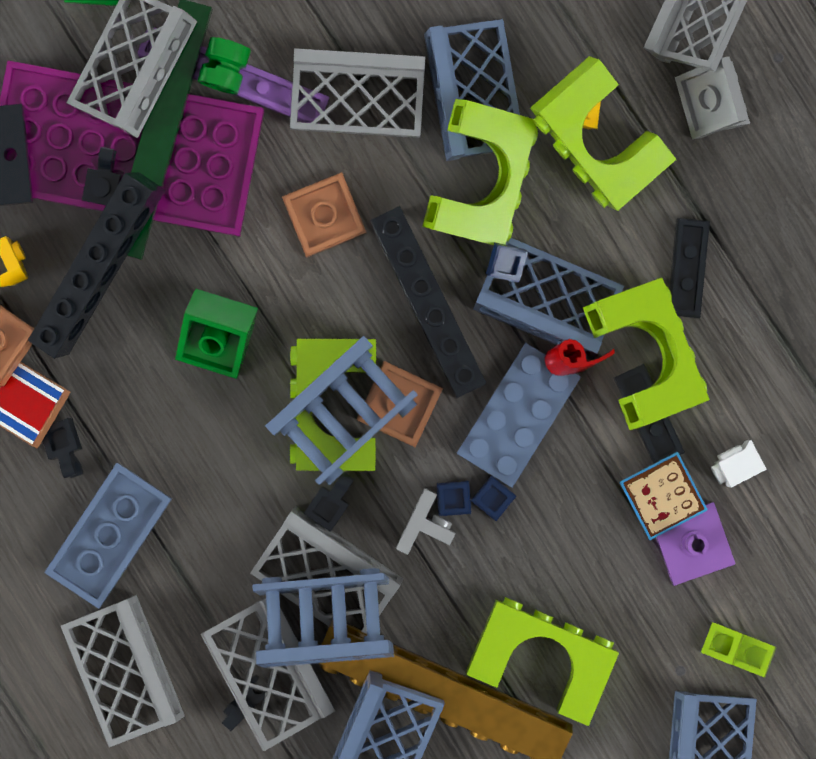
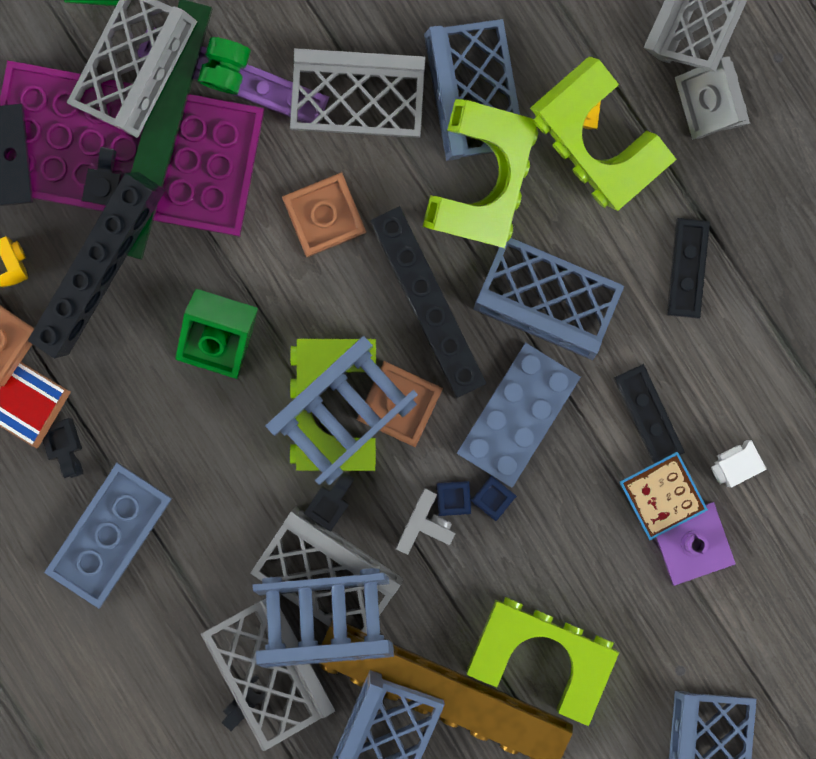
(149, 665): light grey fence -> none
(506, 262): tile -> none
(570, 358): red panel -> none
(652, 310): lime arch -> none
(738, 649): lime slope -> none

